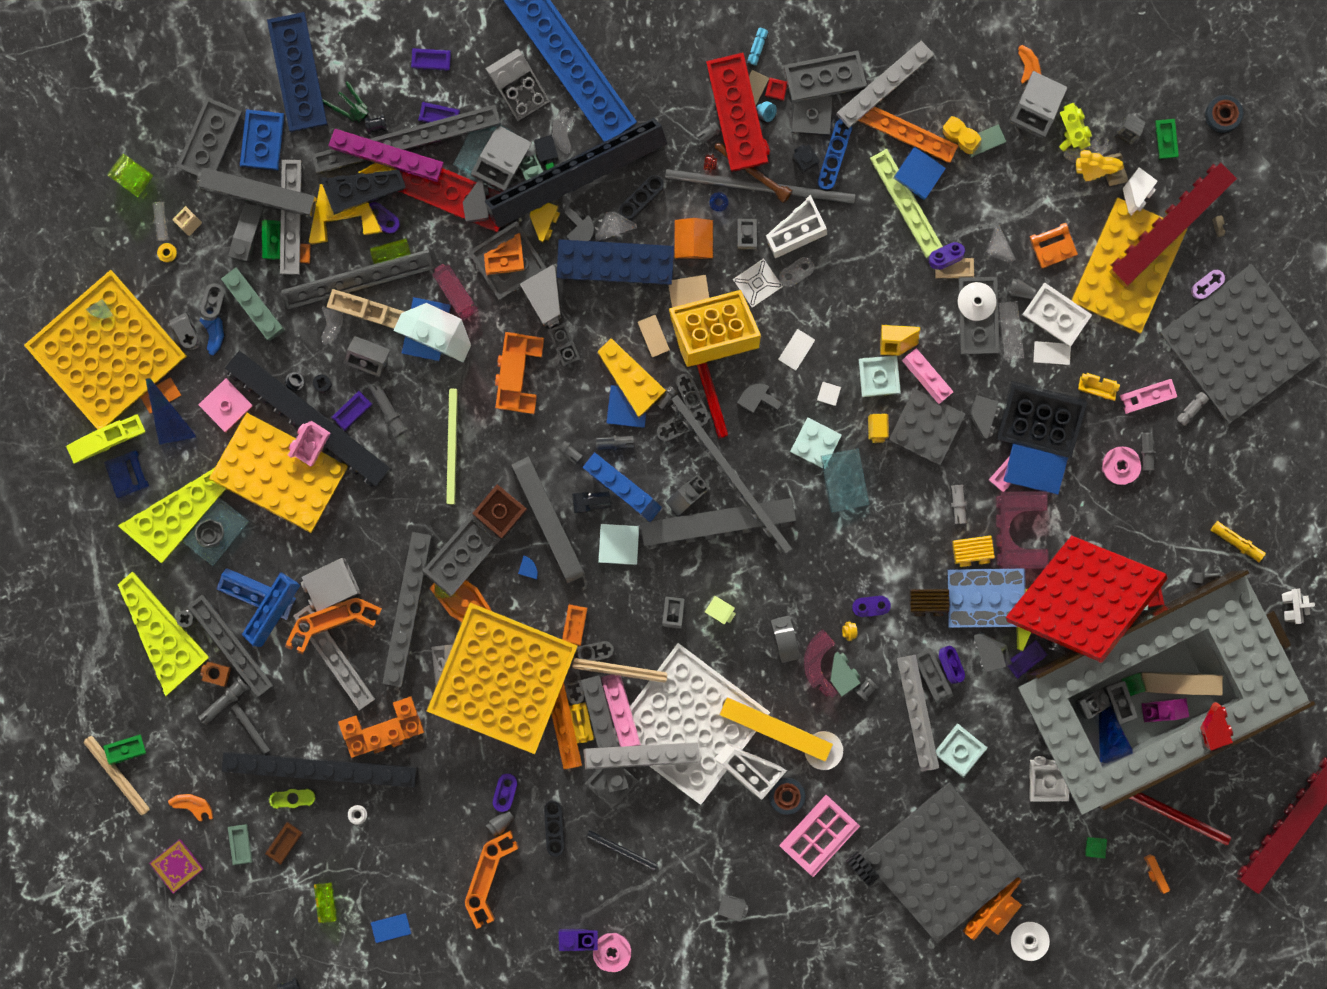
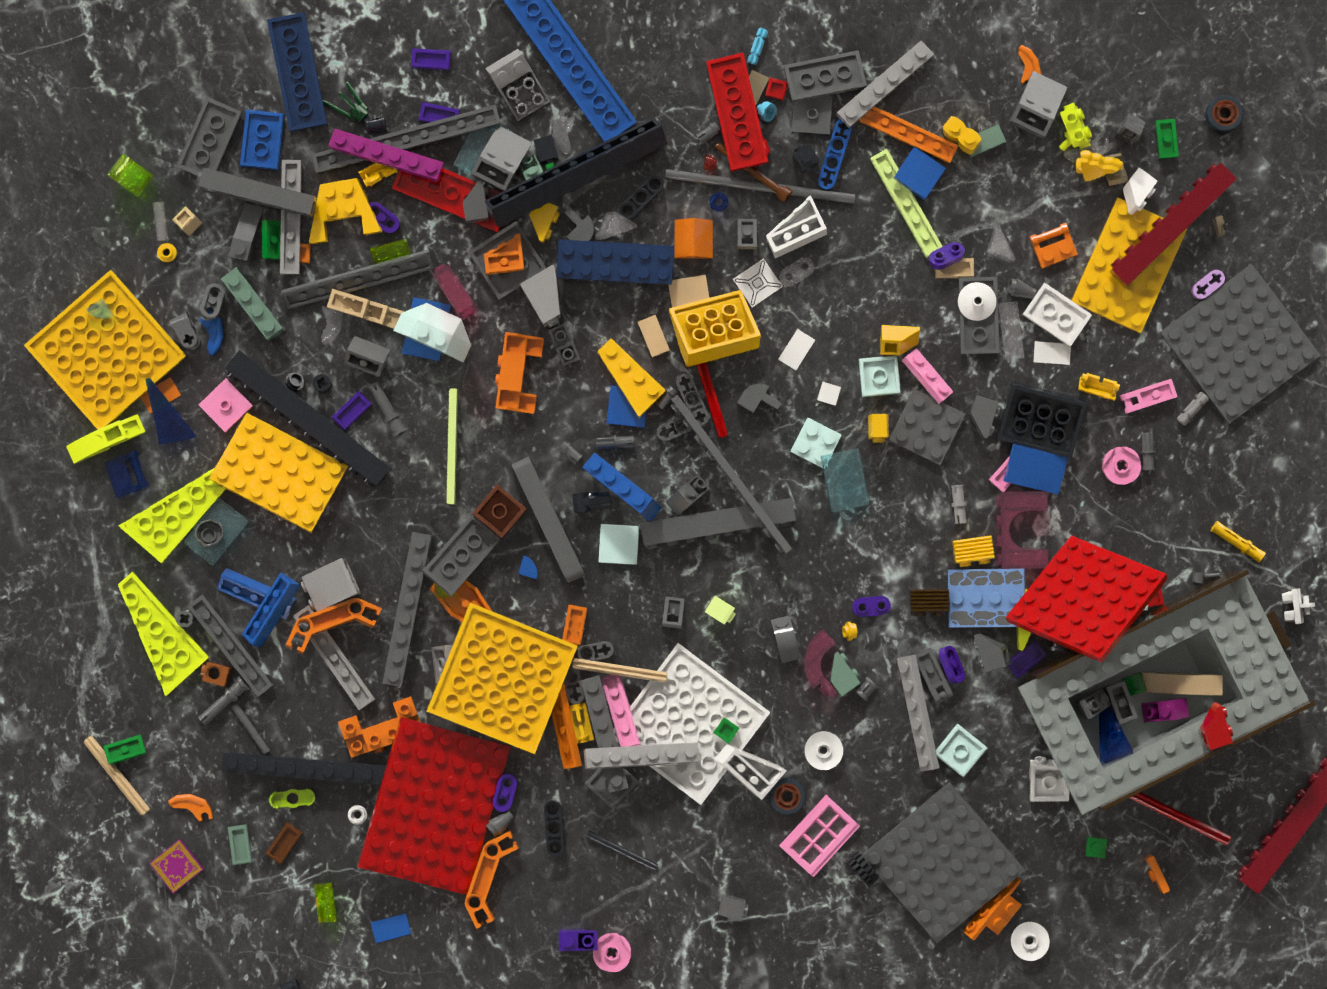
(309, 443): bright pink bracket -> none
(355, 190): black wing -> none
(433, 806): none -> red plate
(726, 730): none -> green plate
(776, 729): yellow tile -> none

